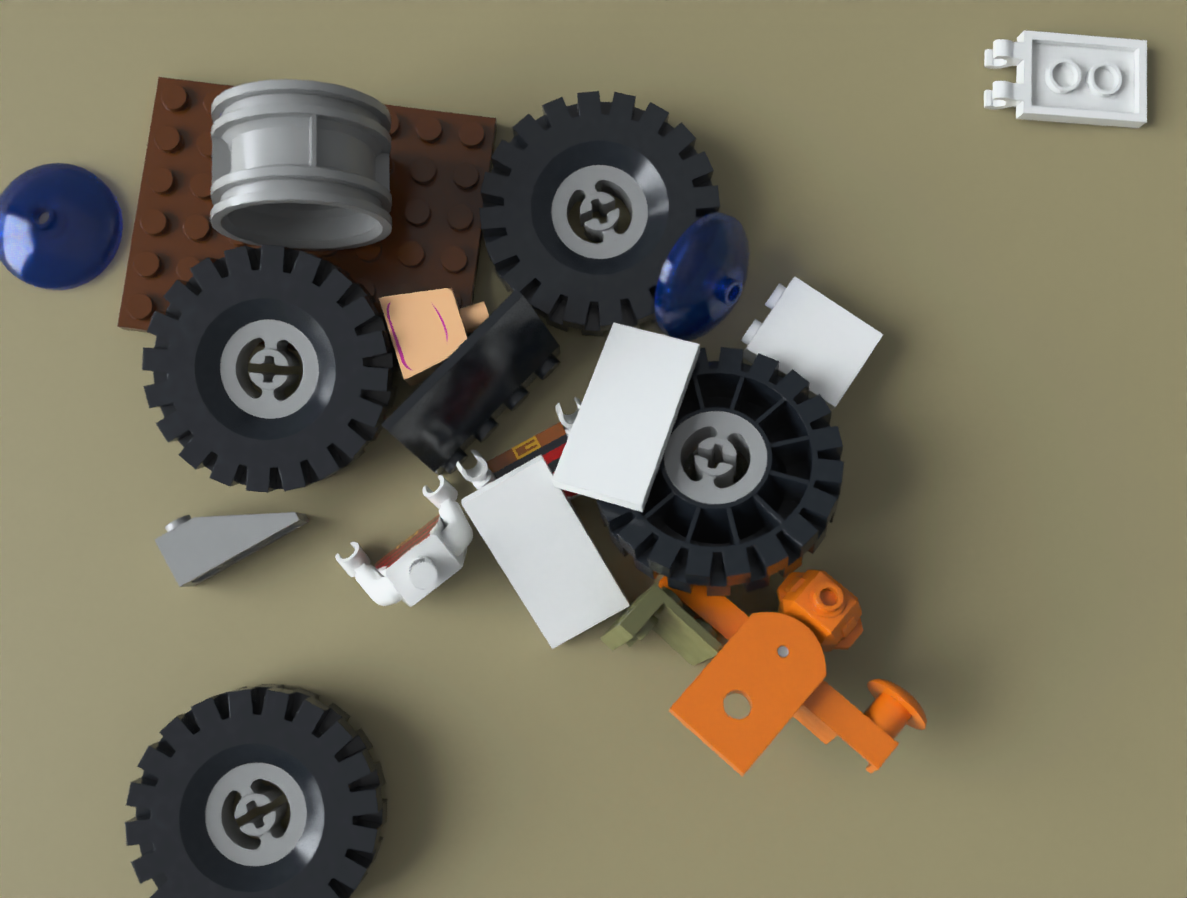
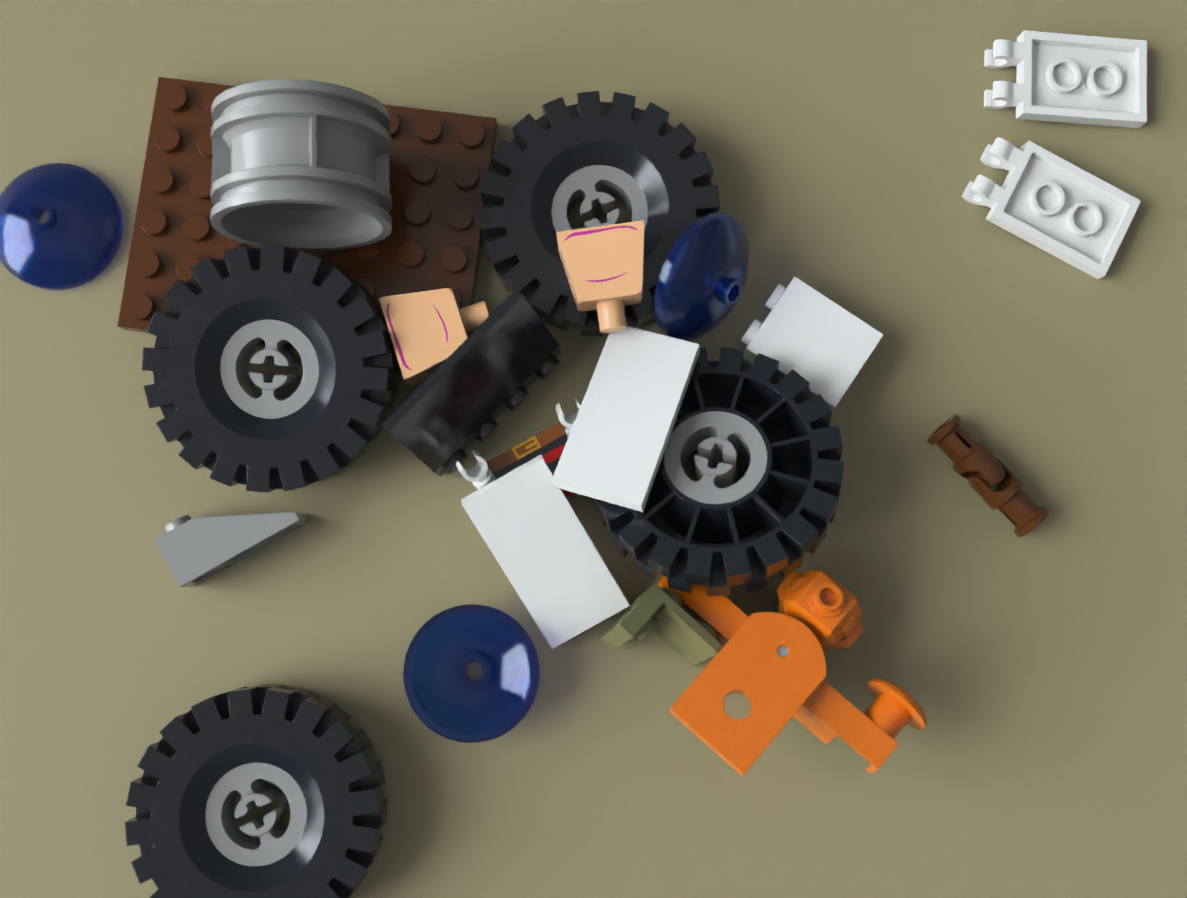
(419, 561): white torso -> none
(445, 693): none -> clear blue dish
(604, 269): none -> light nougat torso
(982, 470): none -> reddish brown piece
(1054, 205): none -> white tile

